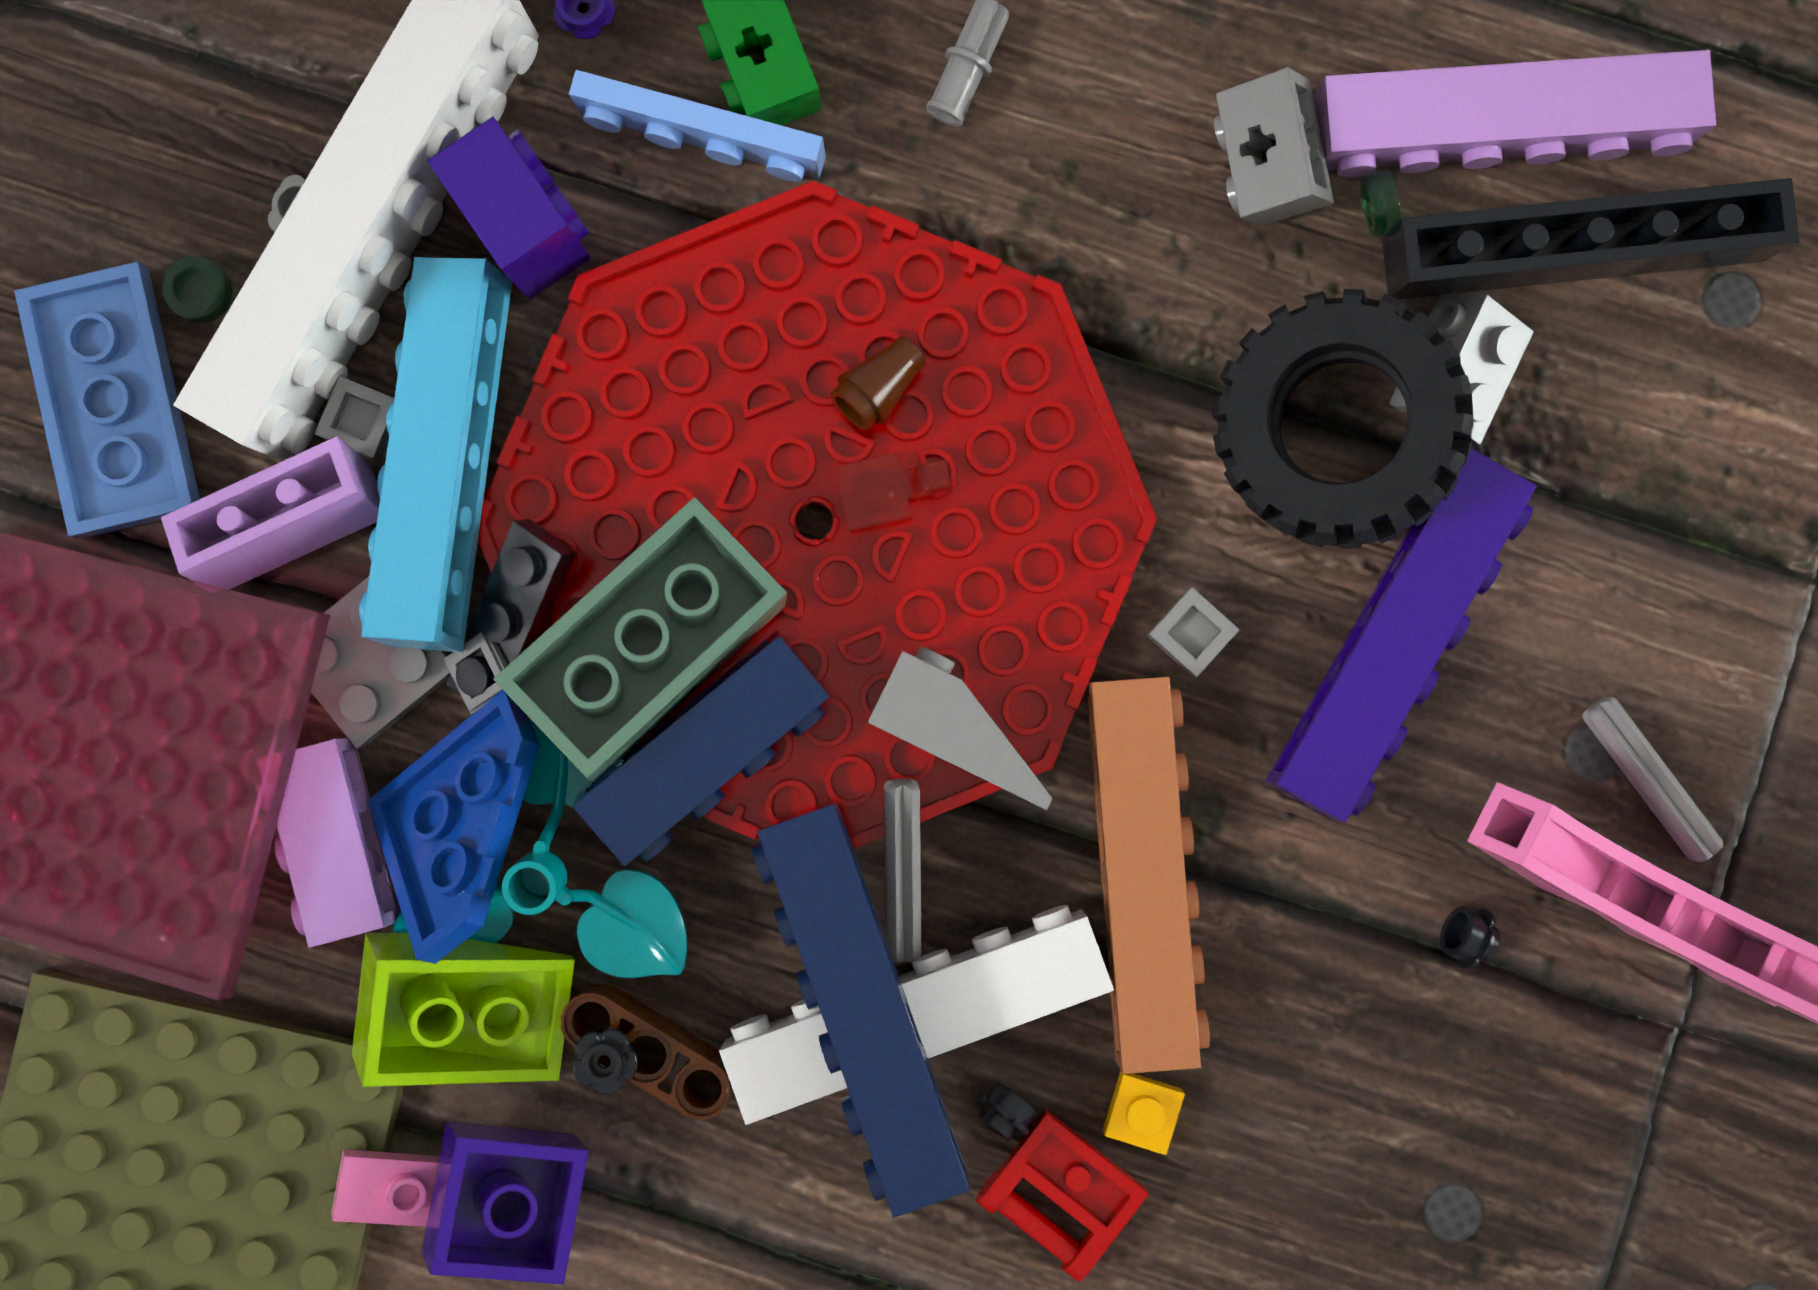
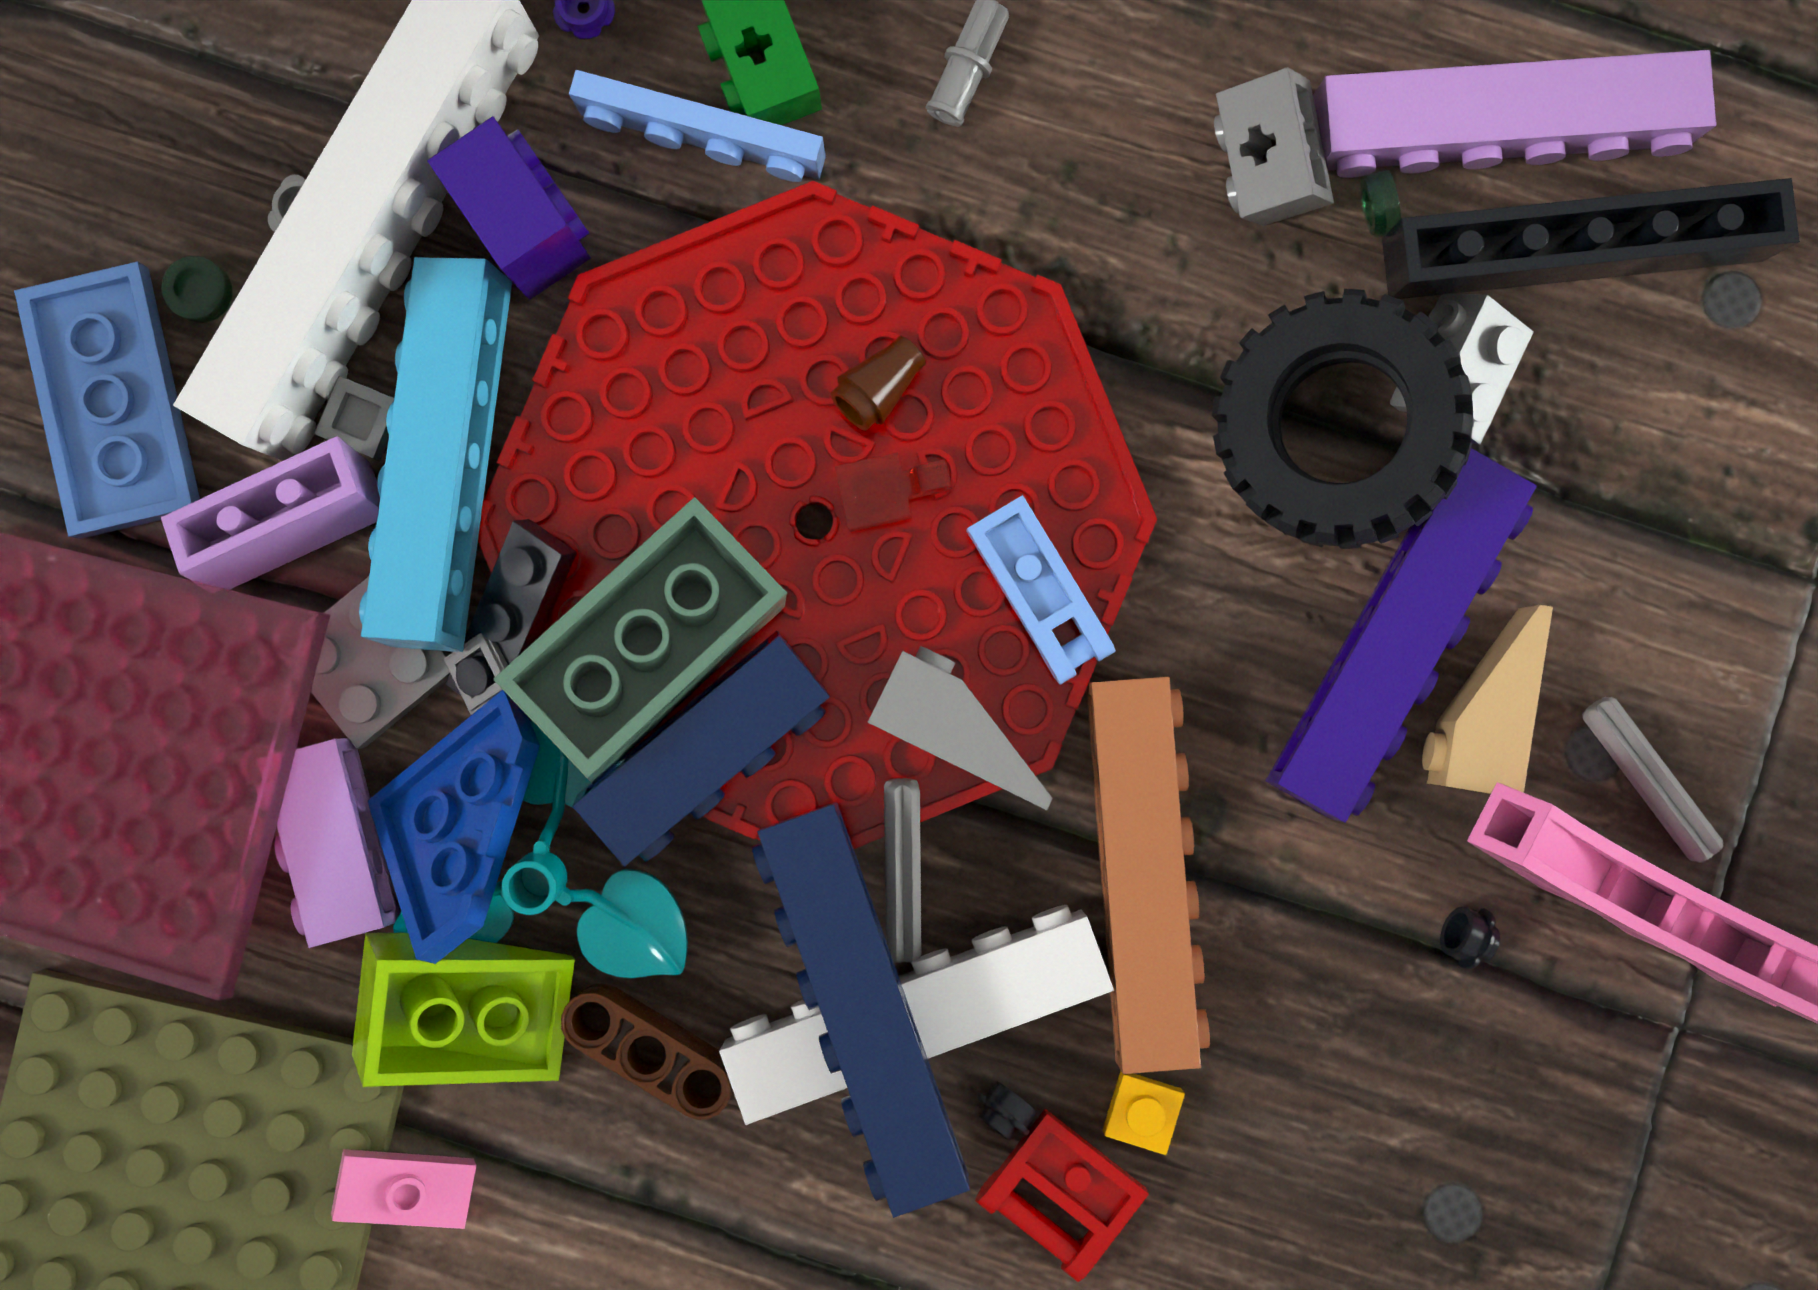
(504, 1203): dark purple brick -> none
(615, 1046): black plate -> none
(1039, 587): none -> light blue plate
(1192, 632): light grey plate -> none
(1492, 717): none -> tan slope

